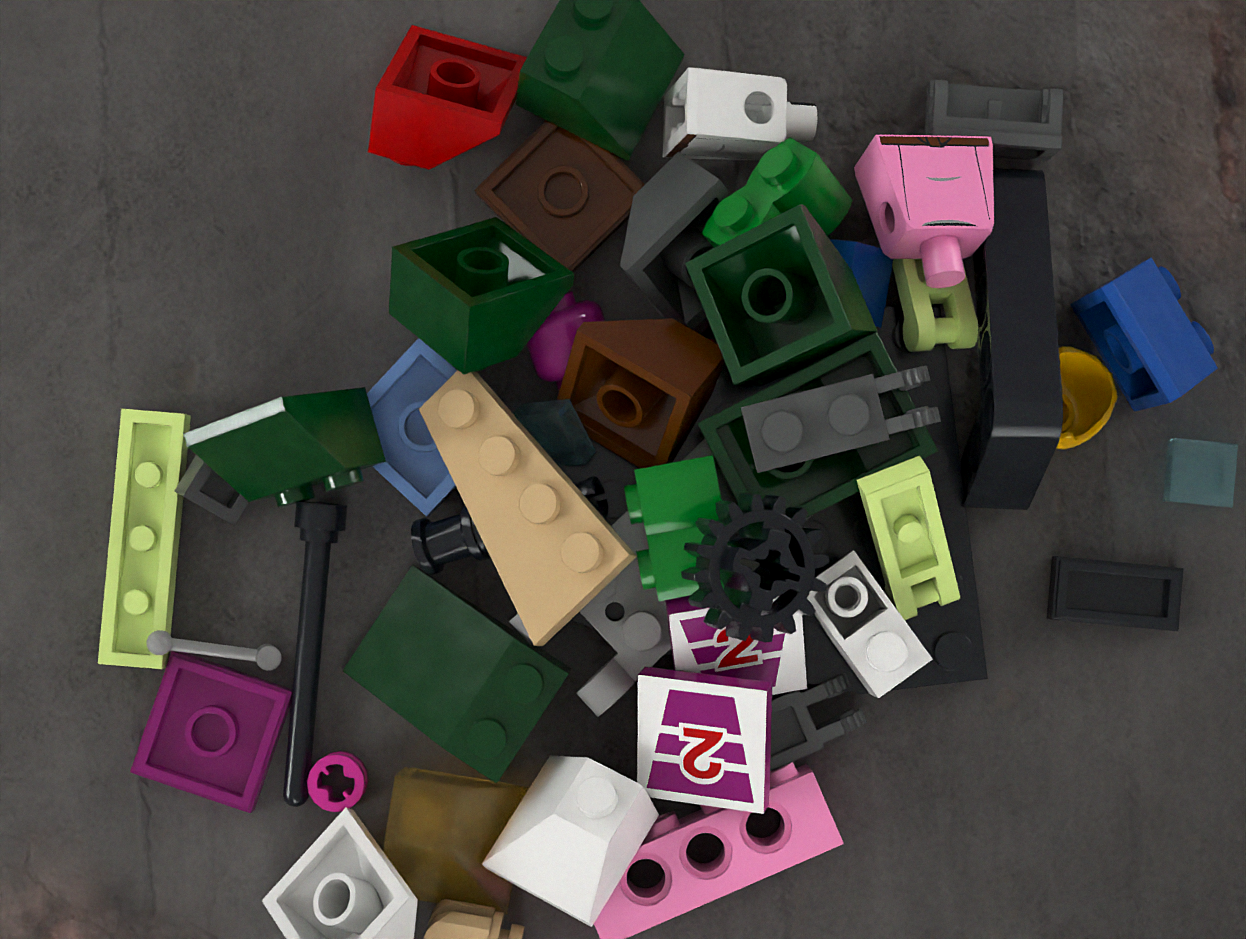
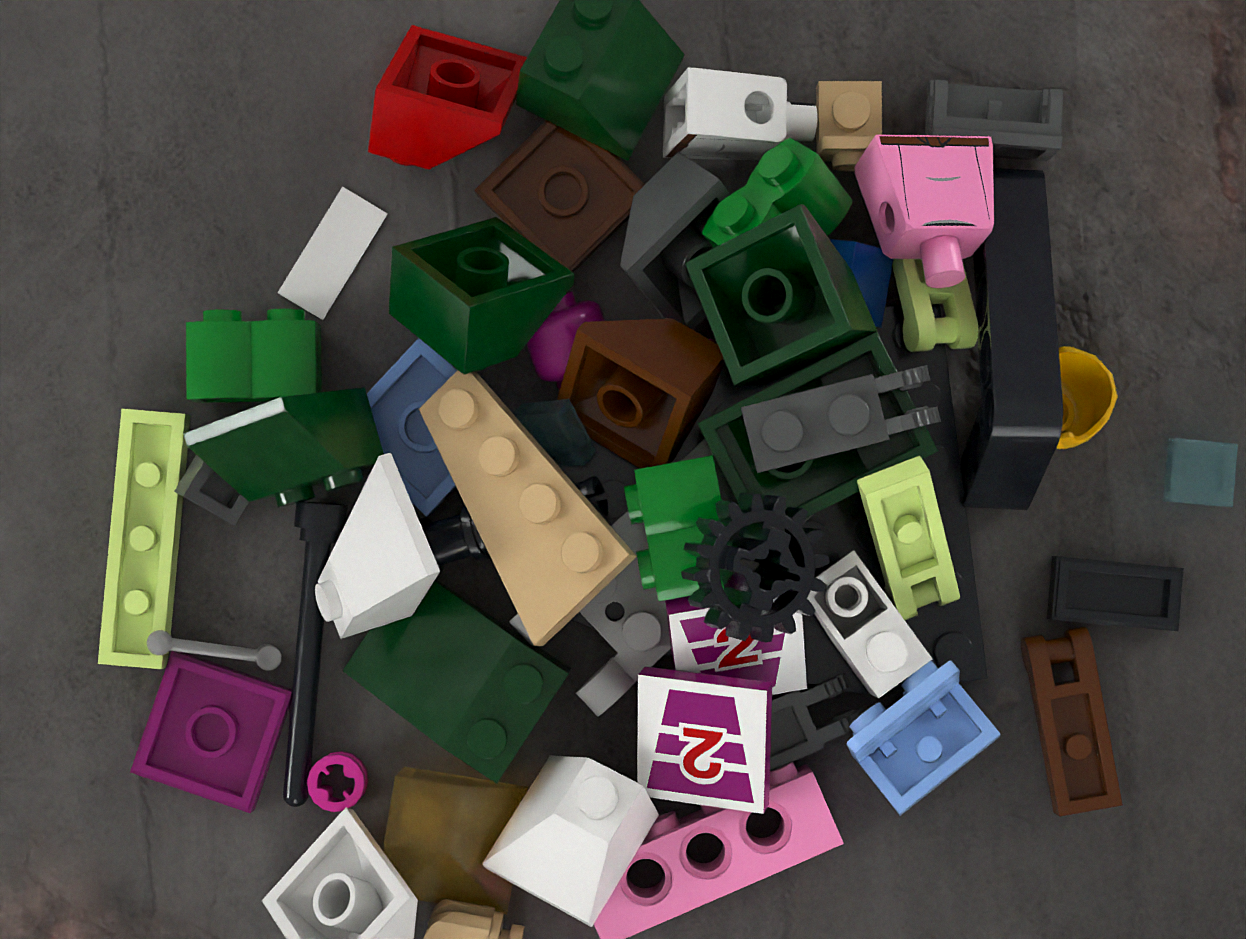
(252, 359): none -> green brick
(332, 253): none -> white sticker
(379, 560): none -> white slope
(847, 120): none -> tan bracket
(920, 736): none -> light blue bracket
(1072, 723): none -> reddish brown plate
(1146, 335): blue slope -> none

